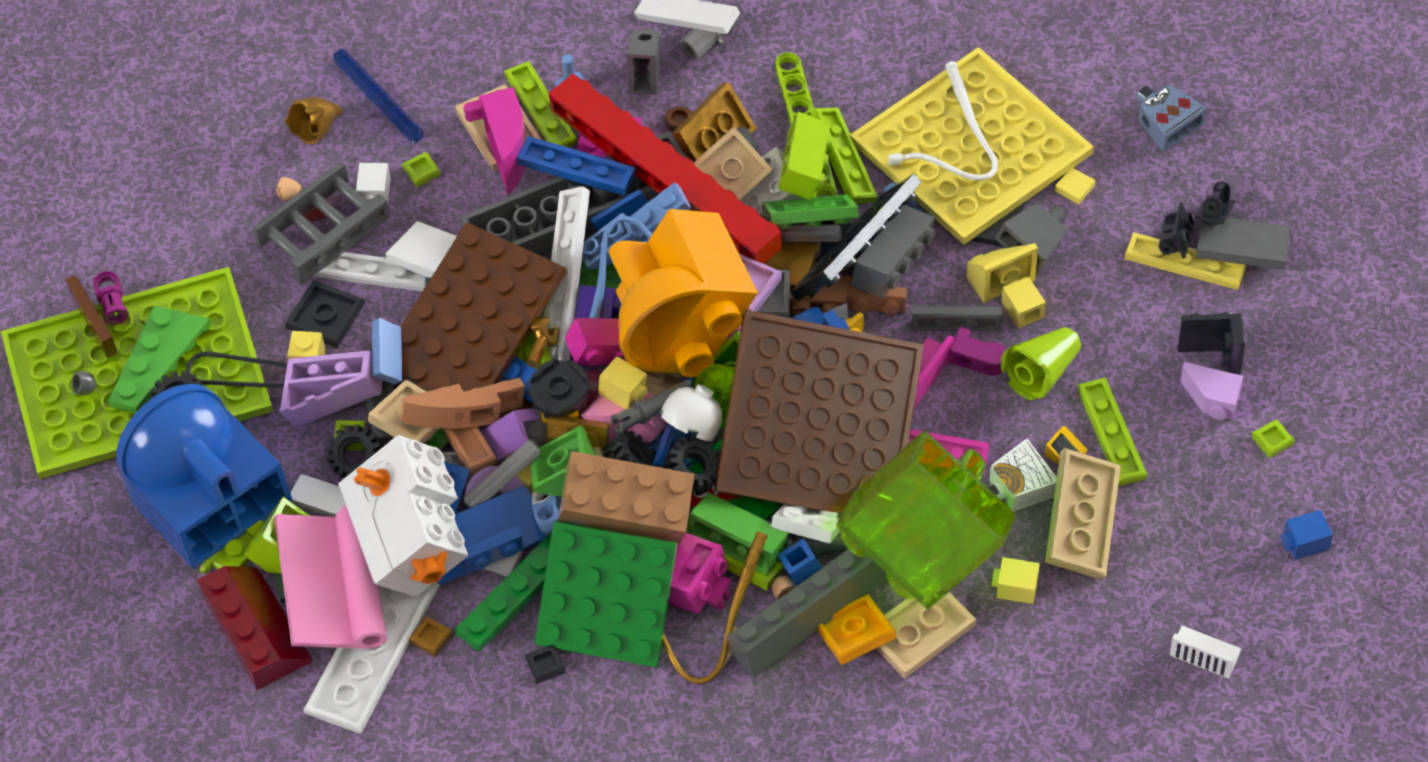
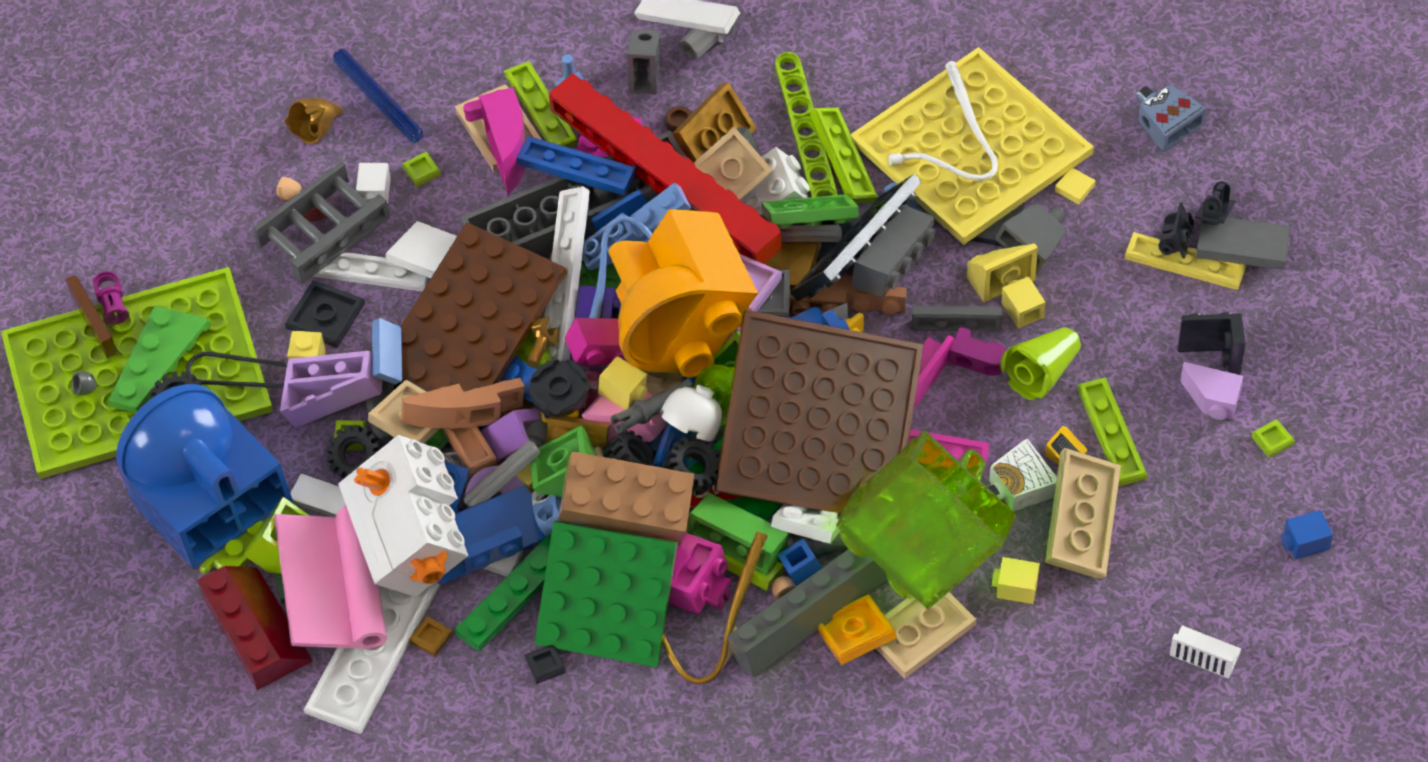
(805, 156): lime brick -> none

